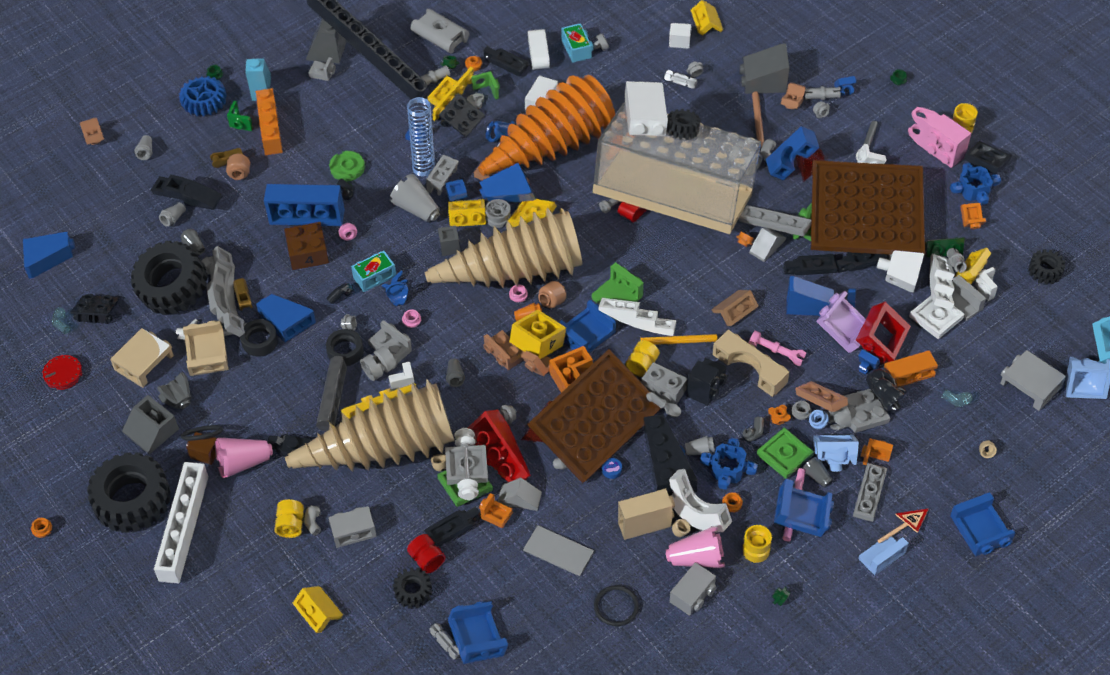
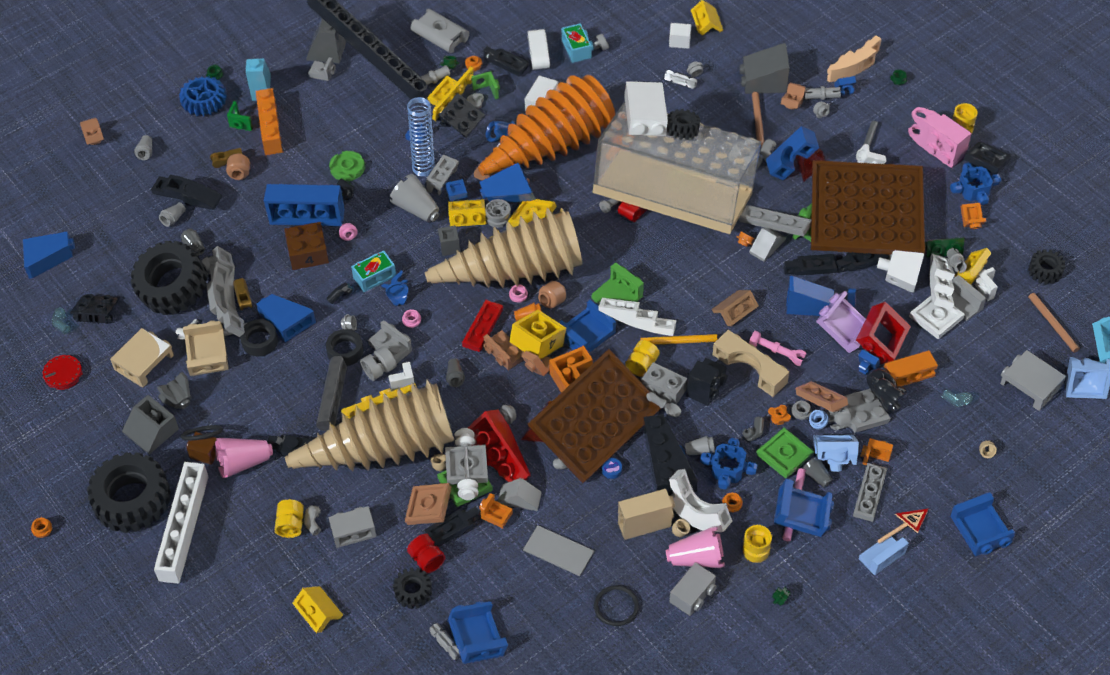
(428, 504): none -> nougat tile
(482, 325): none -> red plate
(854, 63): none -> light nougat slope
(1054, 323): none -> nougat bar

